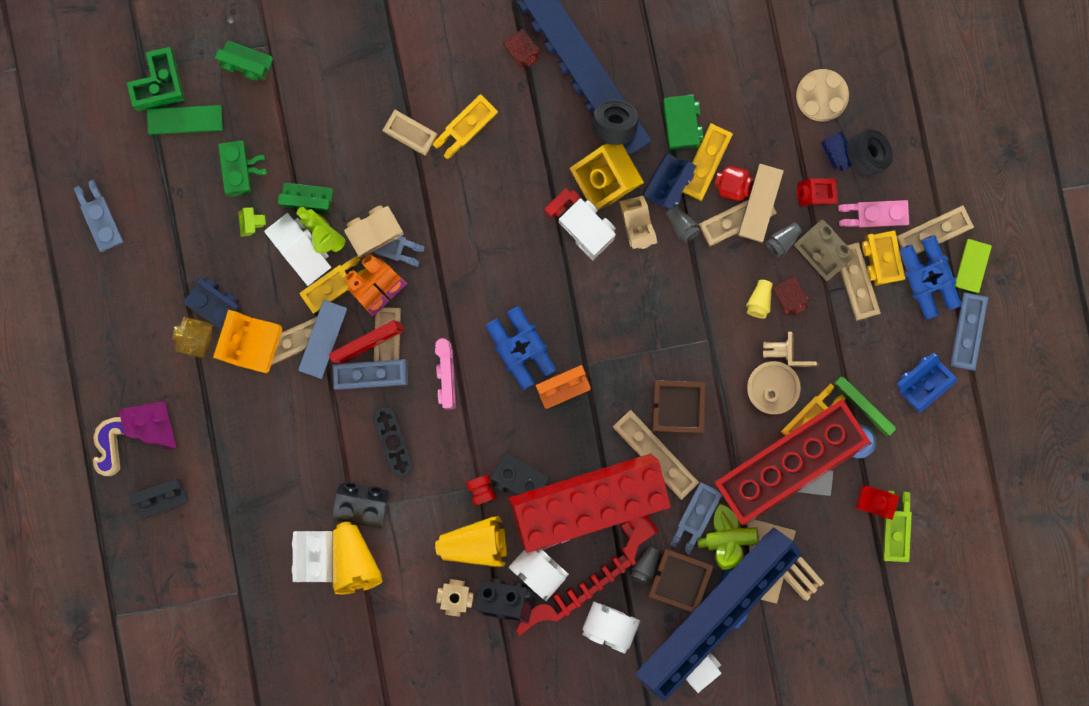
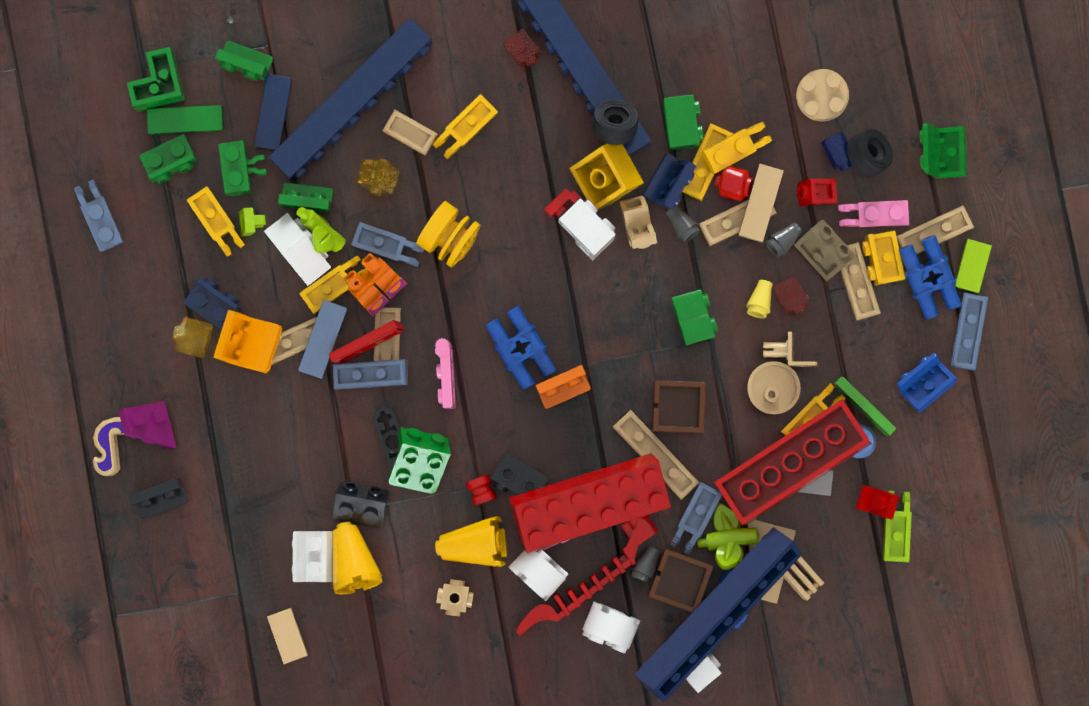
(168, 159): none -> green bracket
(214, 218): none -> yellow hinge
(273, 112): none -> dark blue tile
(287, 635): none -> tan tile
(351, 99): none -> dark blue brick
(373, 231): tan brick -> none
(378, 176): none -> clear yellow brick
(419, 460): none -> bracket
(448, 234): none -> yellow wheel
(504, 601): black brick -> none
(693, 317): none -> green brick
(734, 148): none -> yellow hinge
(943, 151): none -> green bracket

